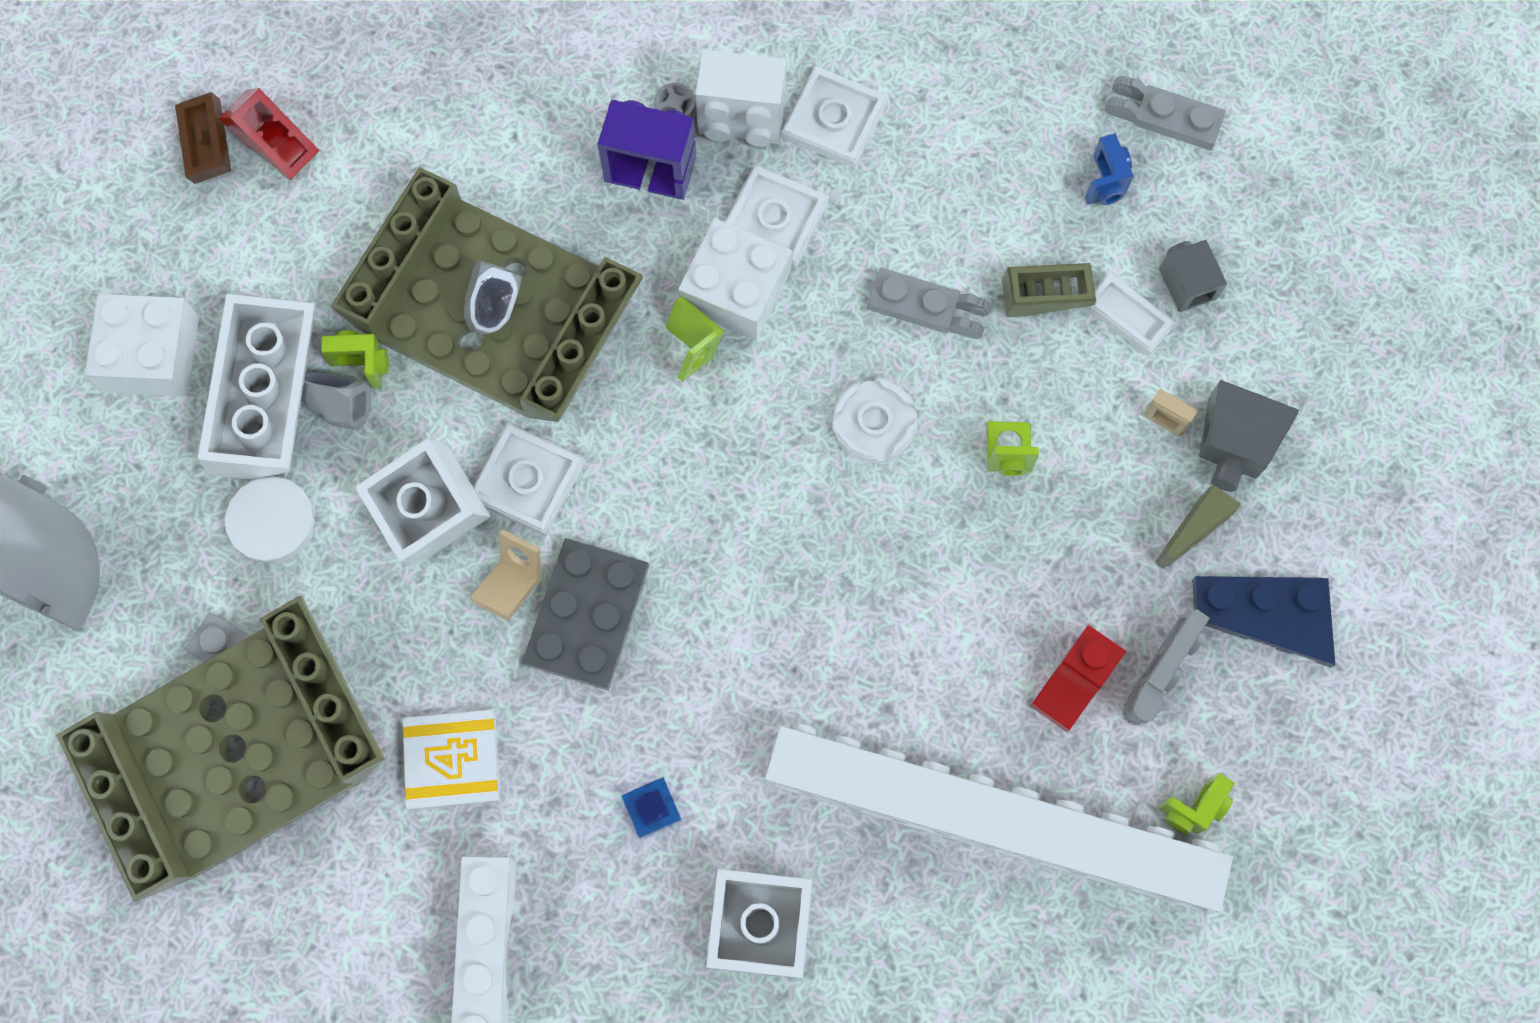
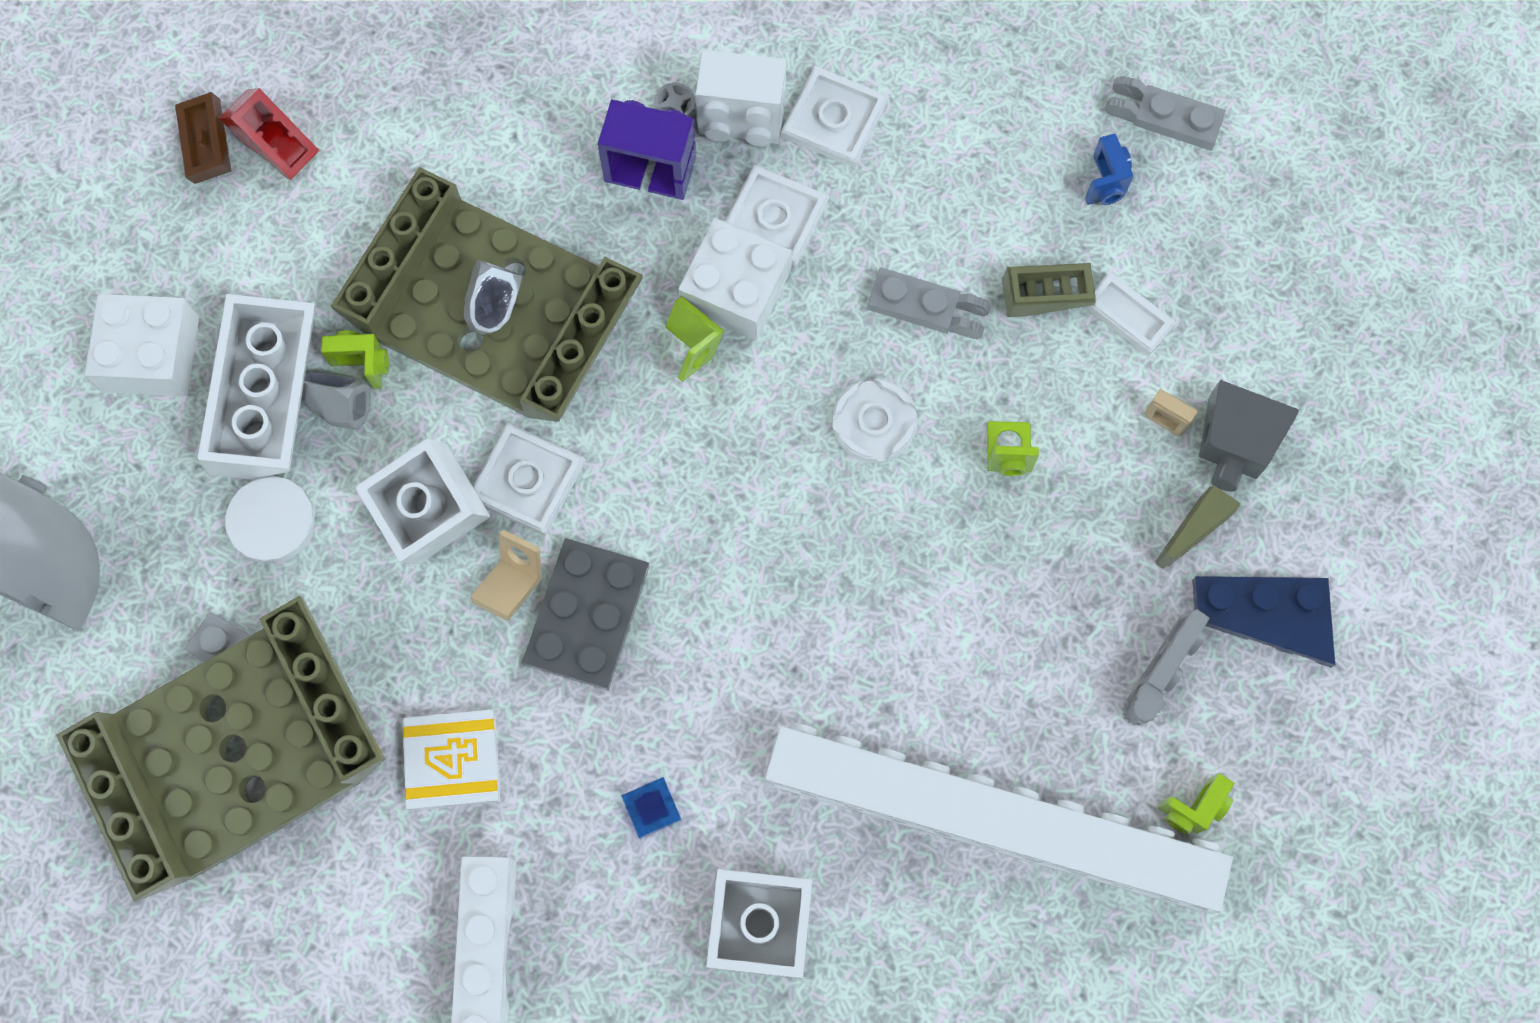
(1078, 678): red arch -> none
(1192, 274): dark grey brick -> none

